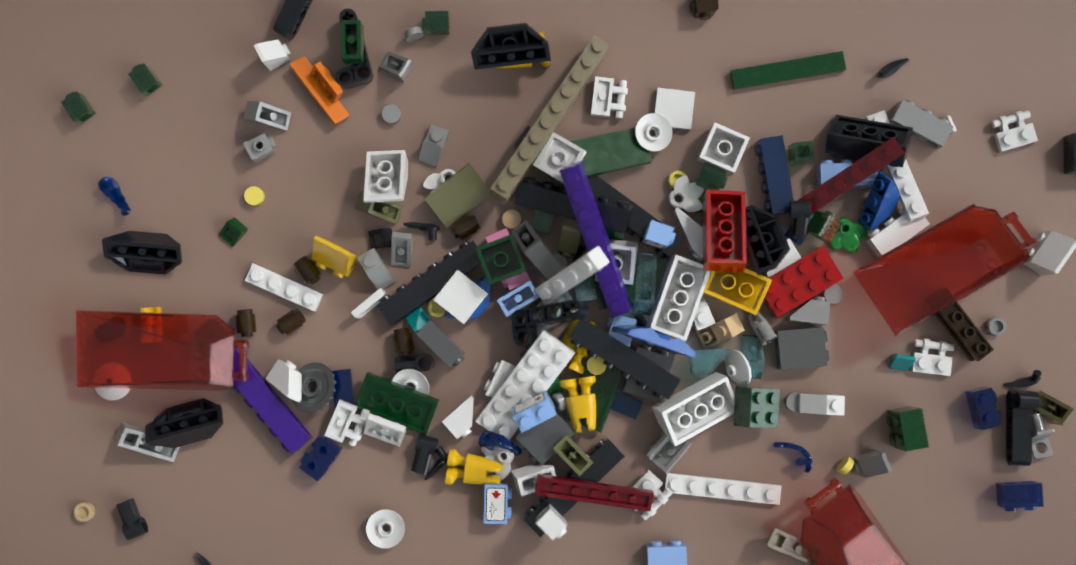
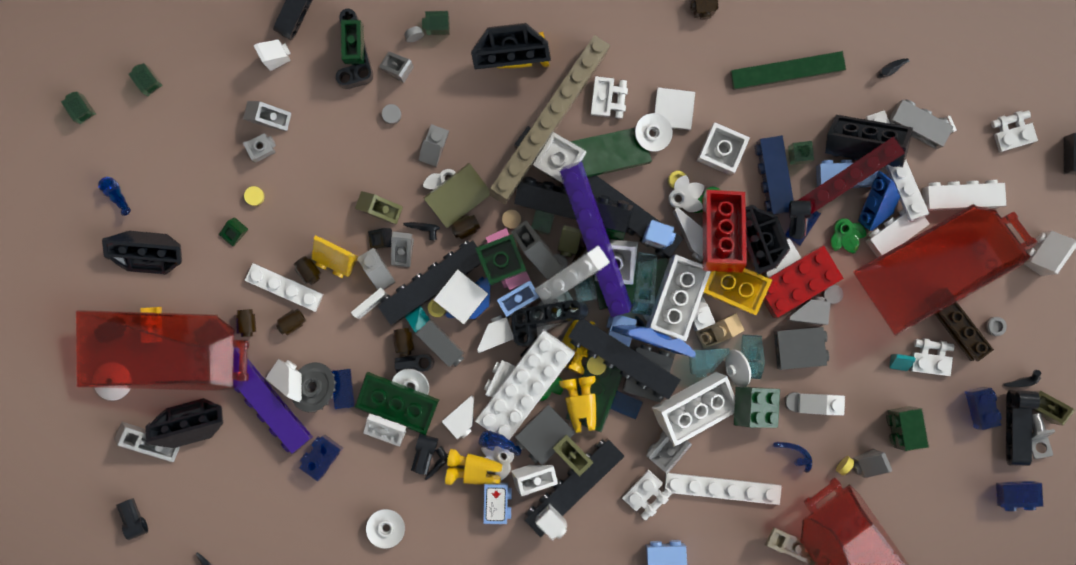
(84, 512): tan tile -> none
(321, 87): orange bracket -> none
(341, 421): white plate -> none
(385, 176): white slope -> none
(496, 334): none -> white slope
(533, 411): light blue brick -> none
(559, 402): light grey tile -> none
(593, 492): dark red plate -> none
(711, 177): clear green brick -> none
(762, 328): light grey hinge -> none
(824, 226): brick -> none
(962, 196): none -> white brick

